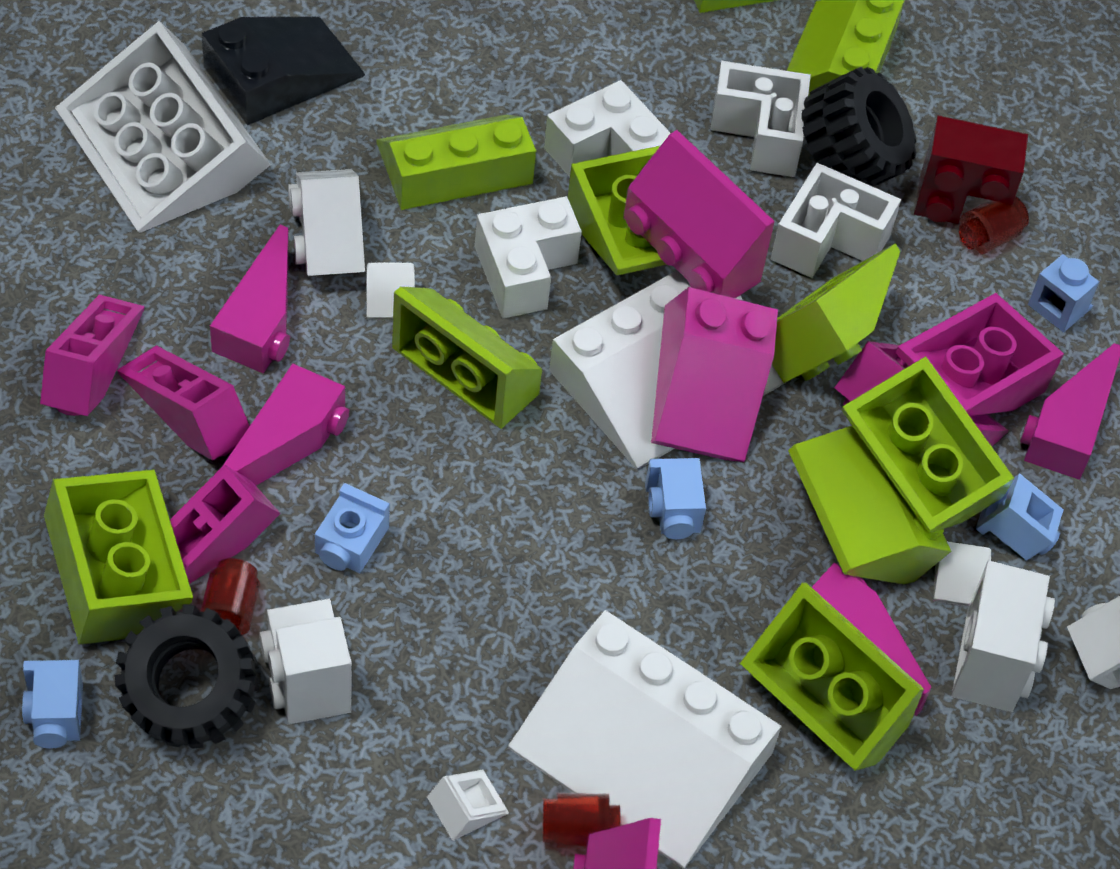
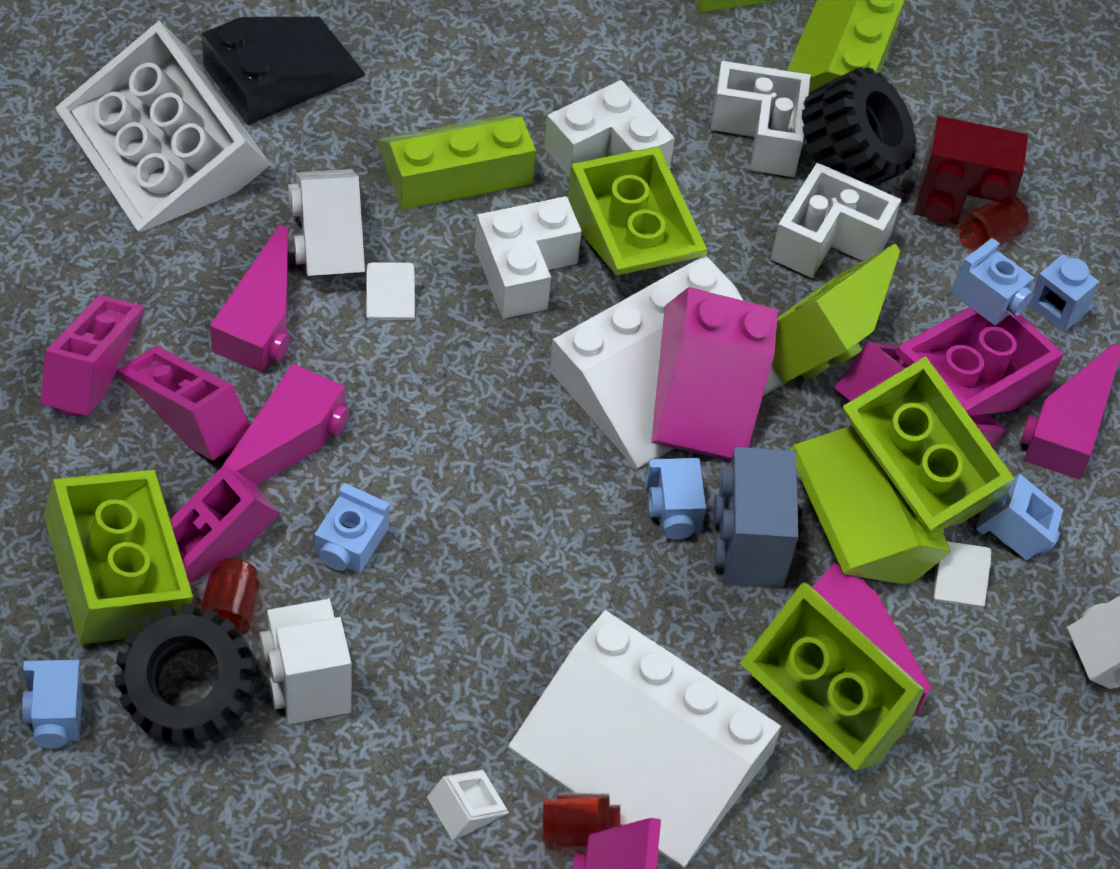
(463, 354): lime slope -> none
(699, 219): dark pink slope -> none
(756, 517): none -> sand blue brick
(993, 284): none -> light blue brick
(1003, 637): white brick -> none

